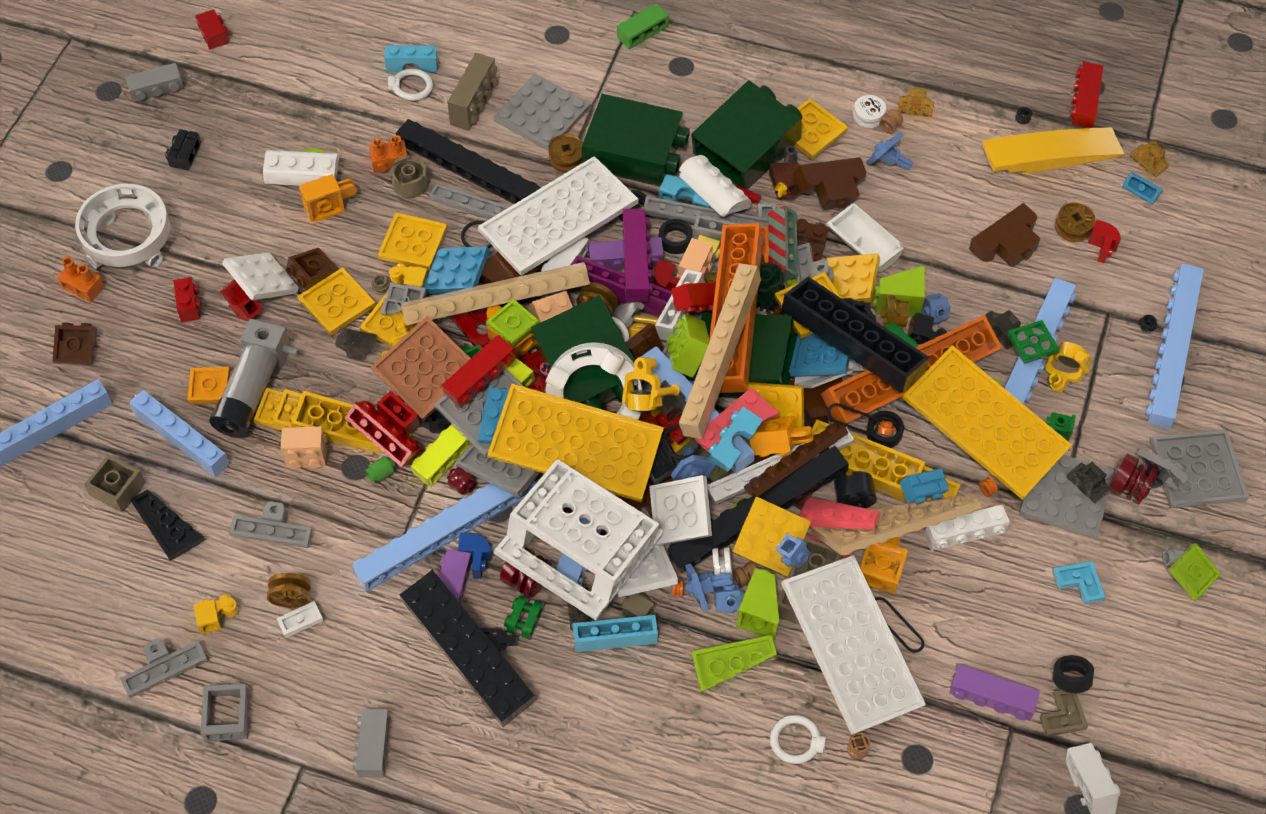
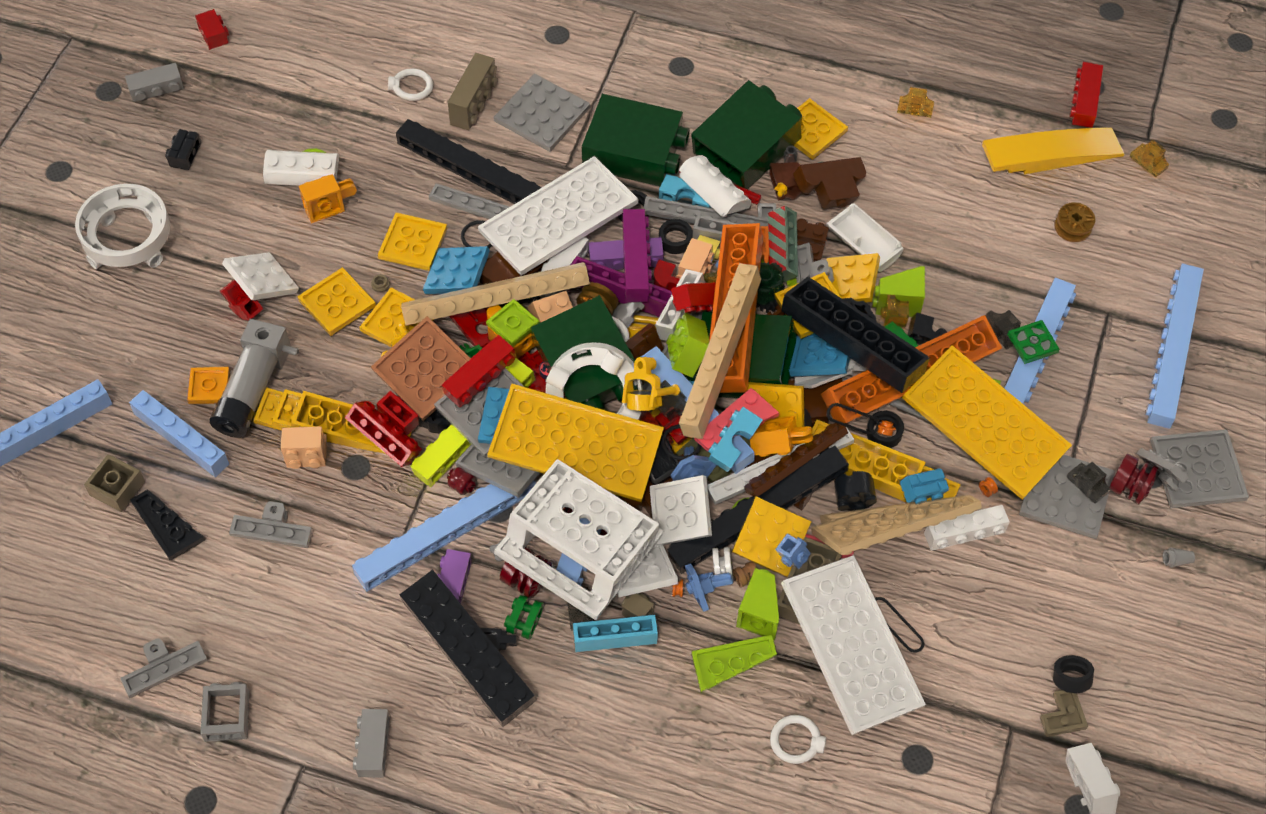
(74, 343): reddish brown plate -> none
(79, 280): orange brick -> none
(186, 299): red brick -> none
(209, 613): yellow brick -> none
(289, 590): pearl gold wheel -> none
(299, 619): white plate -> none
(310, 267): reddish brown plate -> none
(356, 343): clear smoke brick -> none
(380, 469): bright green brick -> none
(385, 154): orange brick -> none
(399, 294): light grey slope -> none
(409, 177): dark tan brick -> none
(410, 275): yellow brick -> none
(422, 55): medium azure arch -> none
(479, 551): blue brick -> none
(565, 152): pearl gold wheel -> none
(642, 26): bright green brick -> none
(728, 598): medium blue brick -> none
(838, 515): coral wing -> none
(858, 750): medium nougat wheel -> none
(869, 111): white head -> none
(884, 565): light orange brick -> none
(890, 154): medium blue piece -> none
(891, 121): medium nougat wheel -> none
(937, 307): medium blue brick -> none
(994, 692): medium lavender brick -> none
(1008, 237): reddish brown brick -> none
(1026, 112): black bush -> none
(1061, 424): green brick -> none
(1072, 357): yellow piece -> none
(1083, 576): medium azure plate -> none
(1106, 237): red brick -> none
(1142, 188): dark azure slope -> none
(1148, 319): black plate -> none
(1194, 571): lime tile -> none

